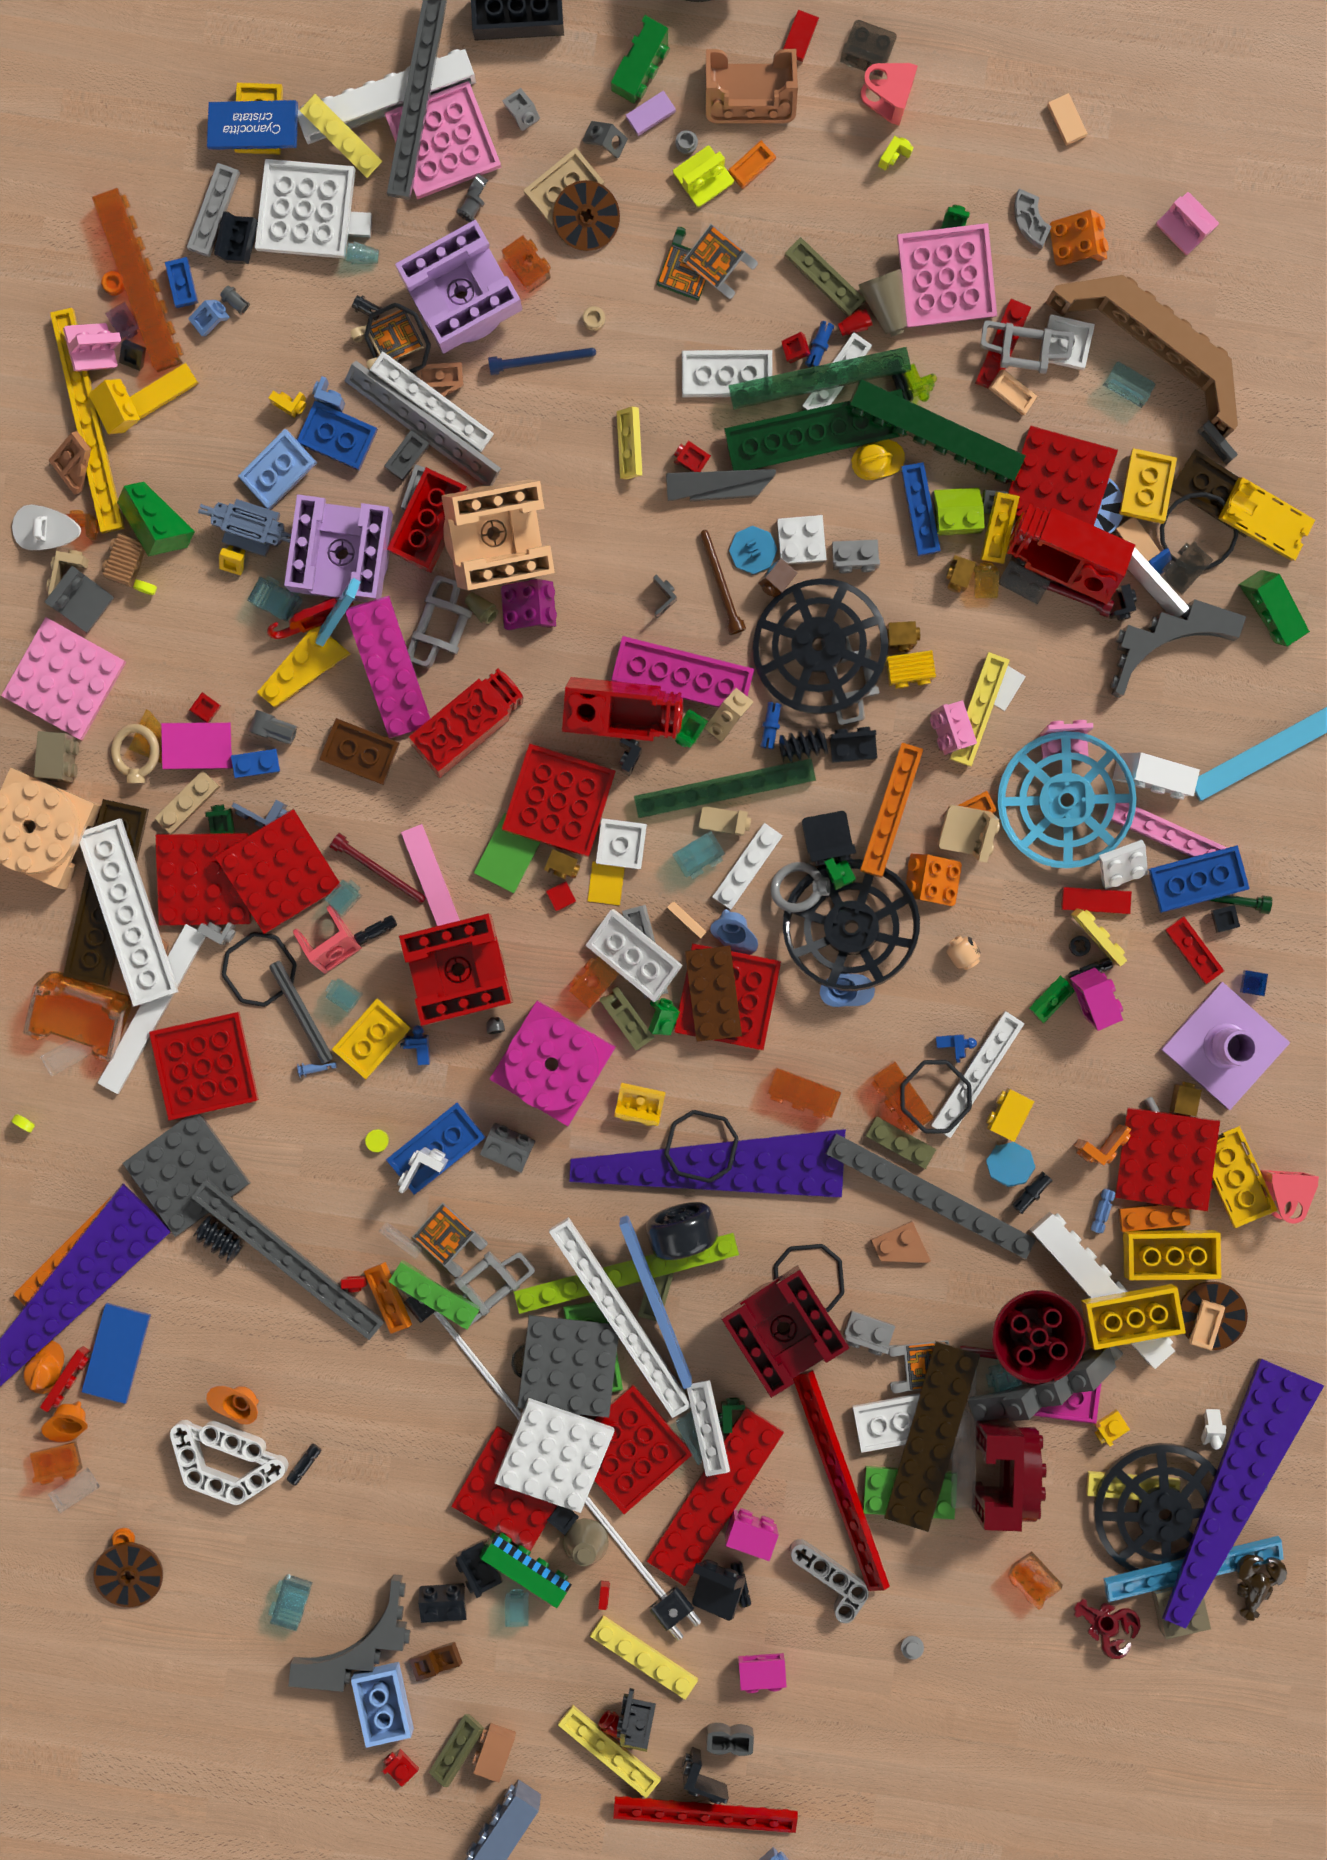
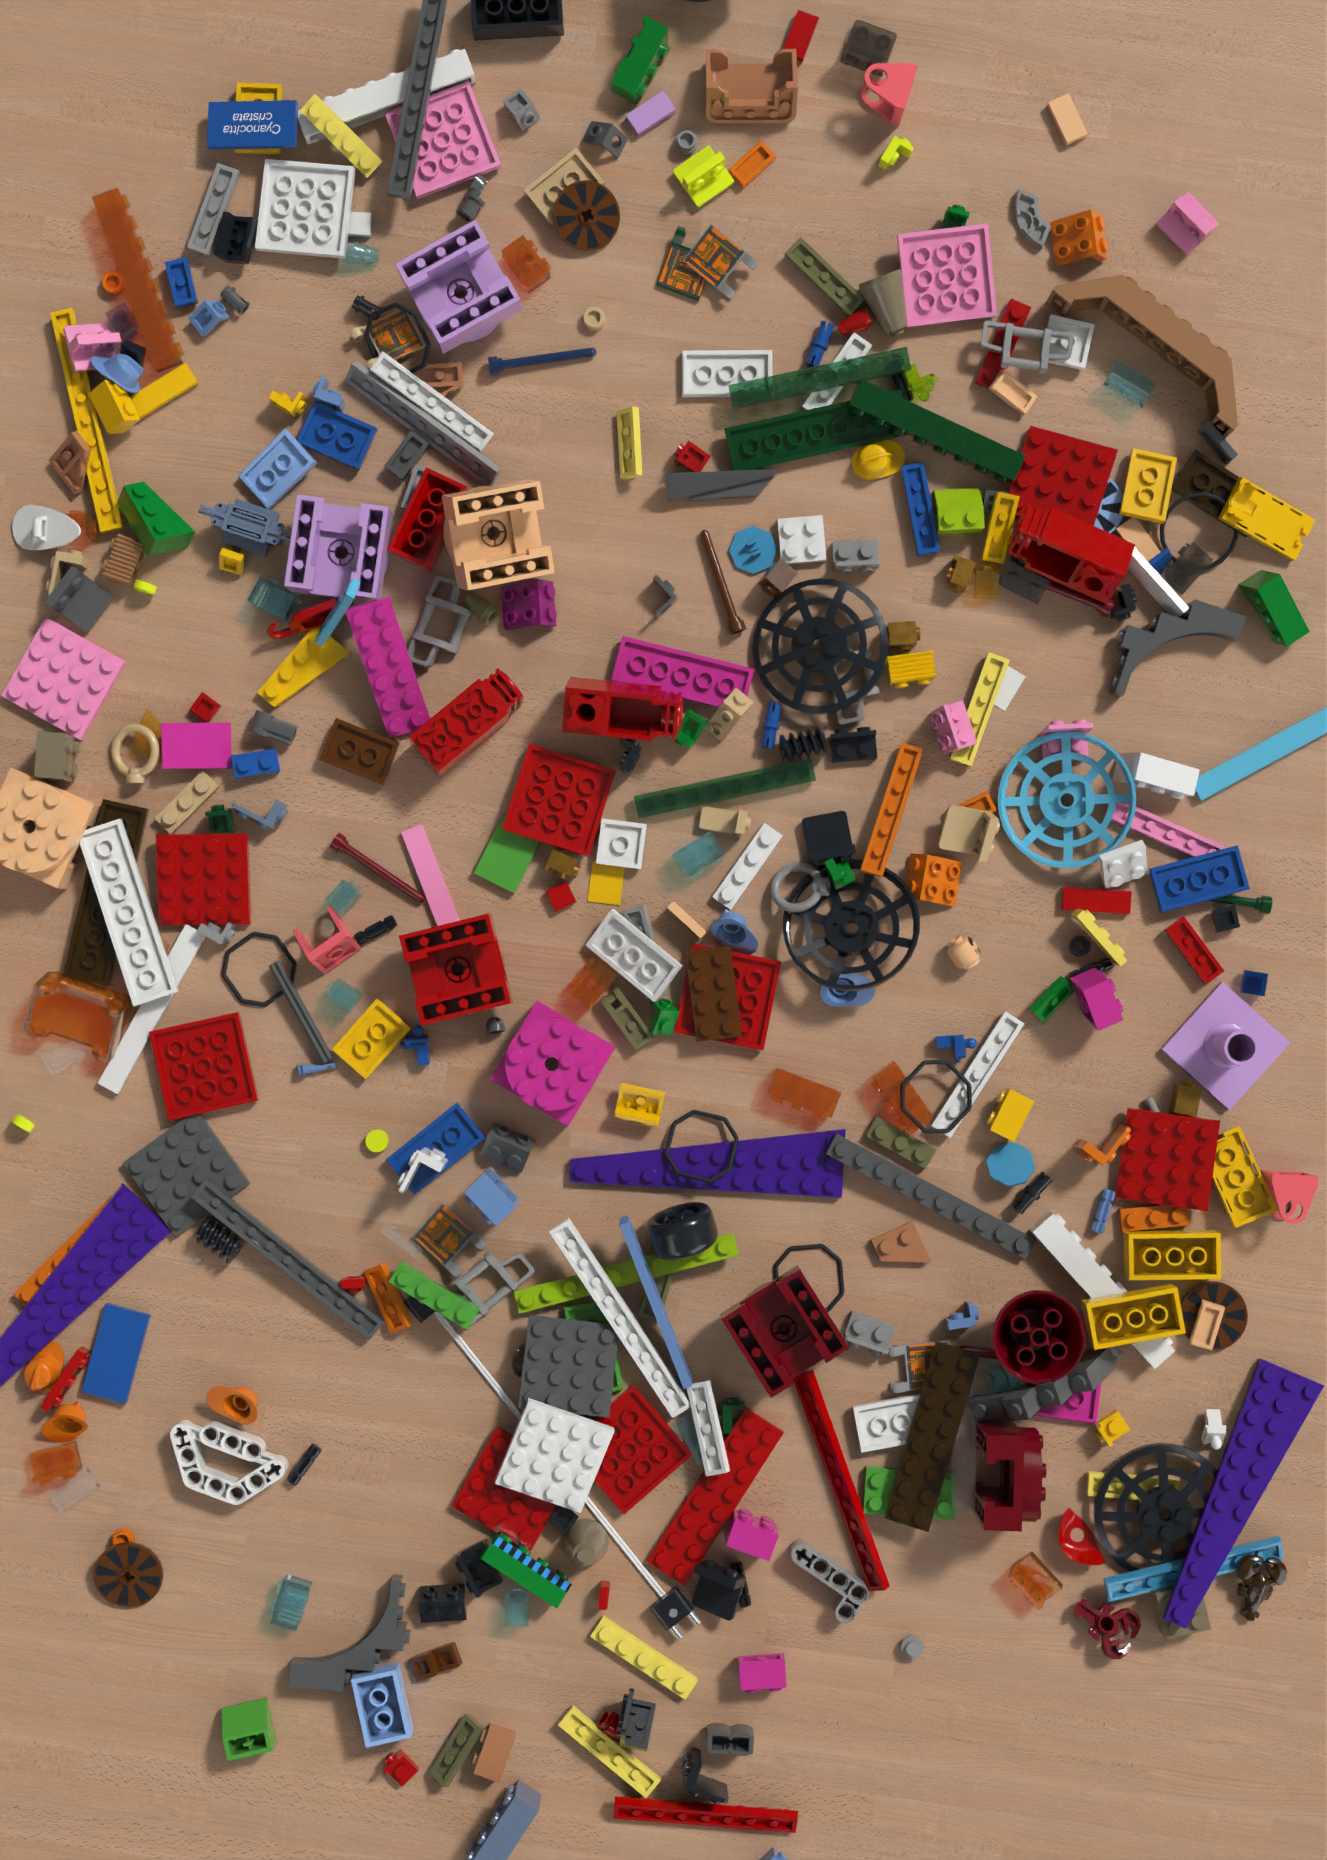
(119, 369): none -> medium blue piece
(247, 1729): none -> bright green slope
(278, 871): red plate -> none
(492, 1197): none -> medium blue brick
(795, 347): red plate -> none
(959, 1320): none -> medium blue bracket
(1082, 1552): none -> red piece

